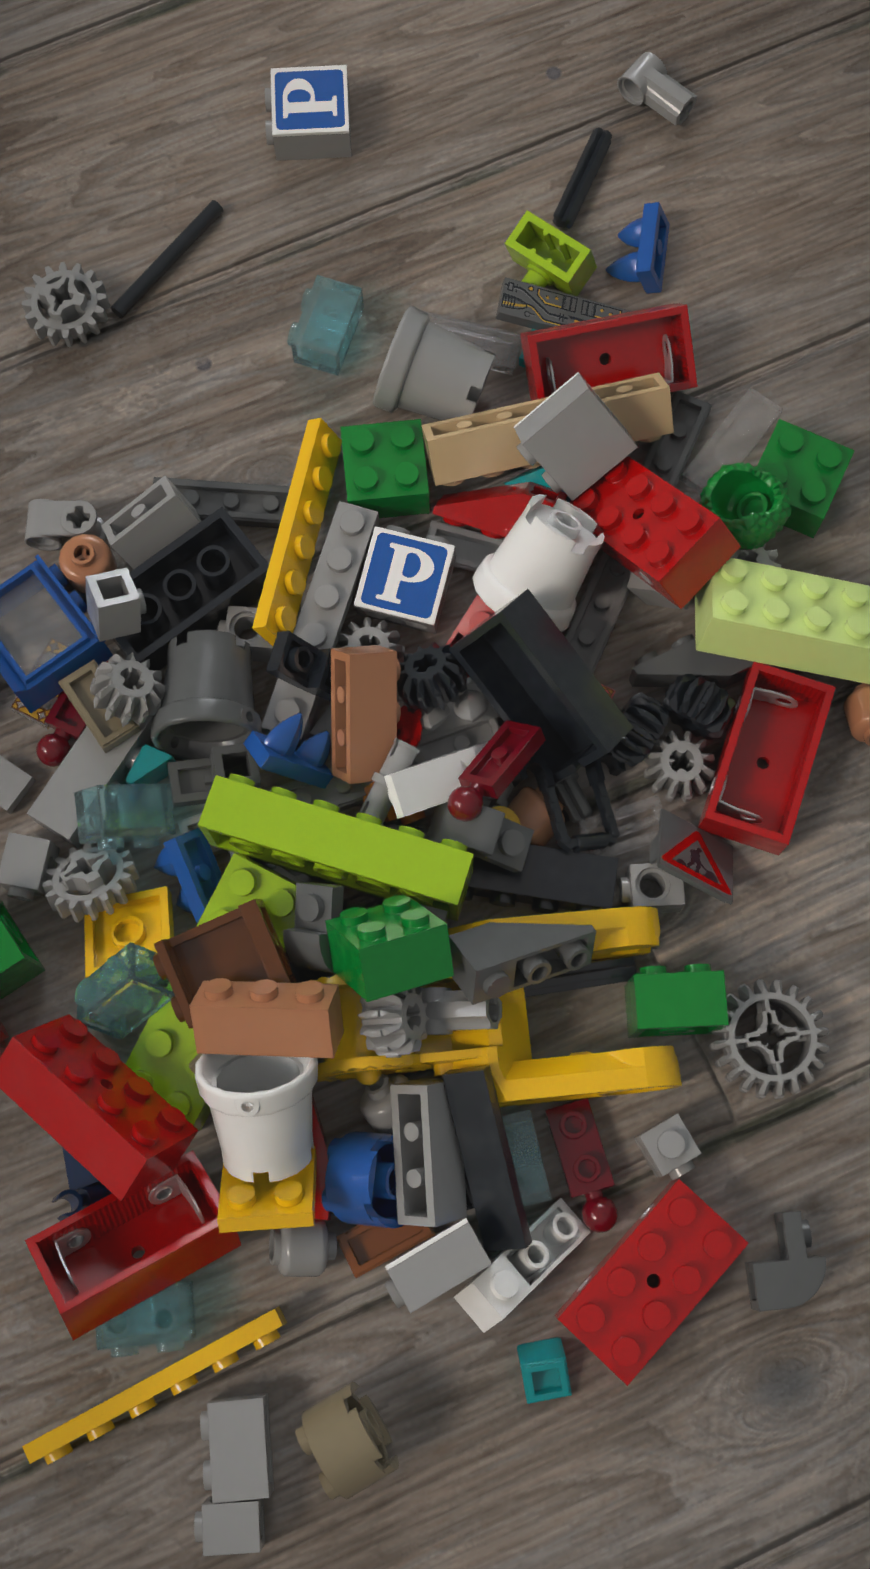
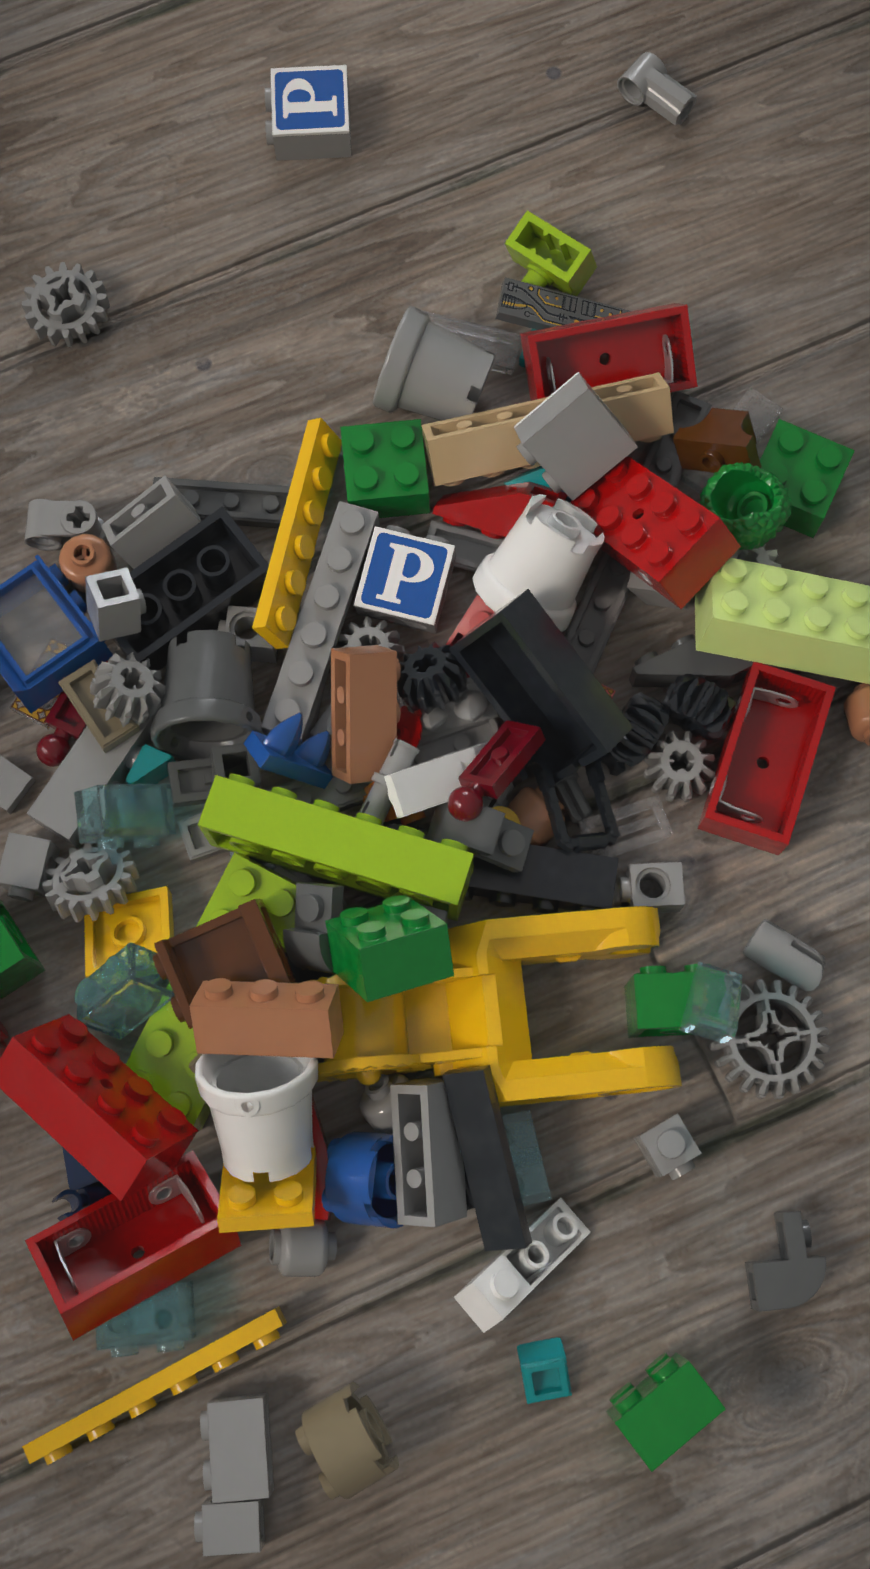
(167, 259): black bar -> none
(195, 867): blue tile -> none
(301, 664): black slope -> none
(326, 324): clear light blue brick -> none
(371, 1246): dark orange tile -> none
(395, 1023): light grey gear -> none
(435, 1266): light grey piece -> none
(453, 1011): light grey piece -> none
(515, 955): dark grey slope -> none
(582, 178): black axle -> none
(583, 1162): dark red plate -> none
(594, 974): black axle -> none
(616, 1308): red piece -> none
(651, 239): blue tile -> none
(664, 1409): none -> green brick
(693, 856): dark grey piece -> none
(713, 1003): none -> clear light blue slope
(717, 440): none -> reddish brown brick
(785, 956): none -> light grey arm

